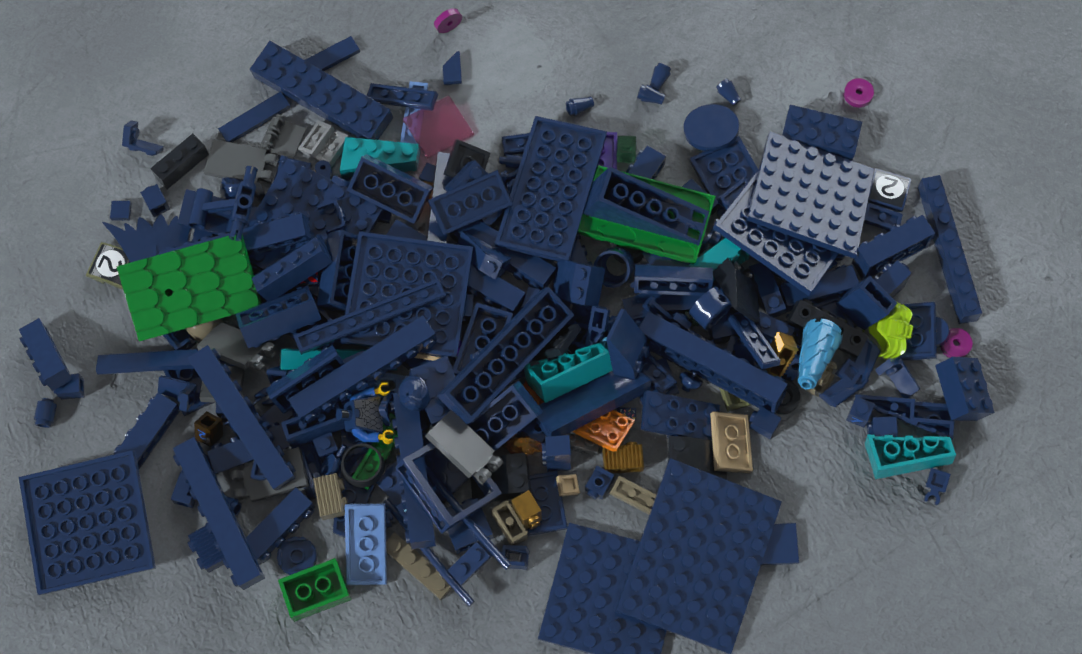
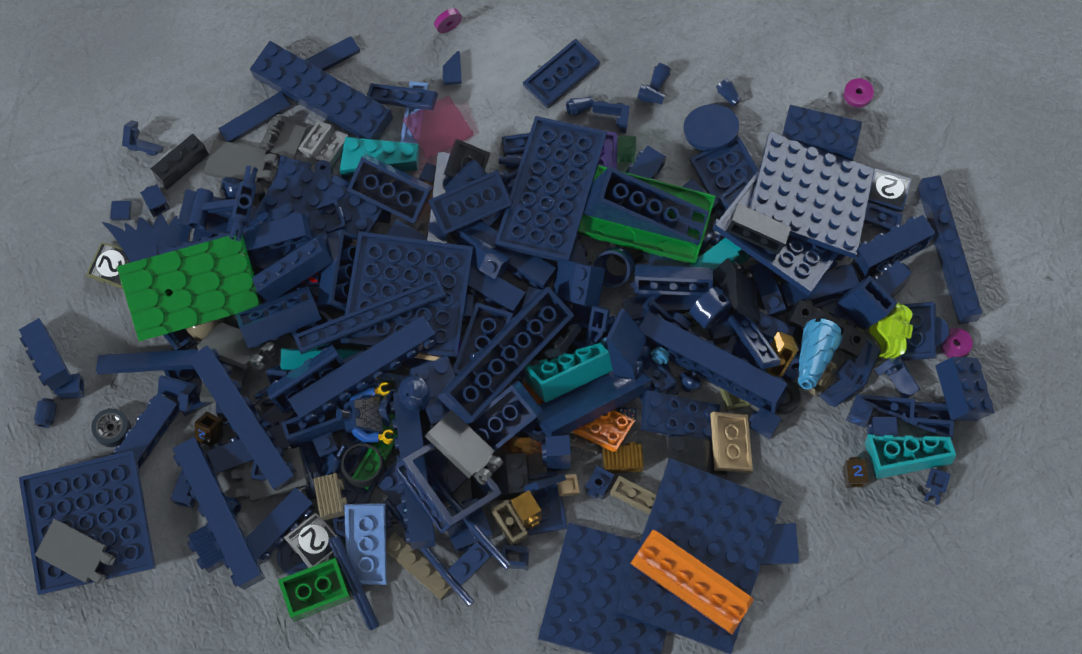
(74, 552): none -> dark grey tile
(104, 421): none -> wheel
(311, 540): none -> slope
(353, 583): none -> dark blue axle
(545, 482): none -> dark blue tile
(561, 73): none -> dark blue tile
(618, 109): none -> dark blue bracket
(660, 355): none -> dark azure plate
(692, 581): none -> orange plate
(758, 229): none -> brick
(855, 472): none -> dark brown brick

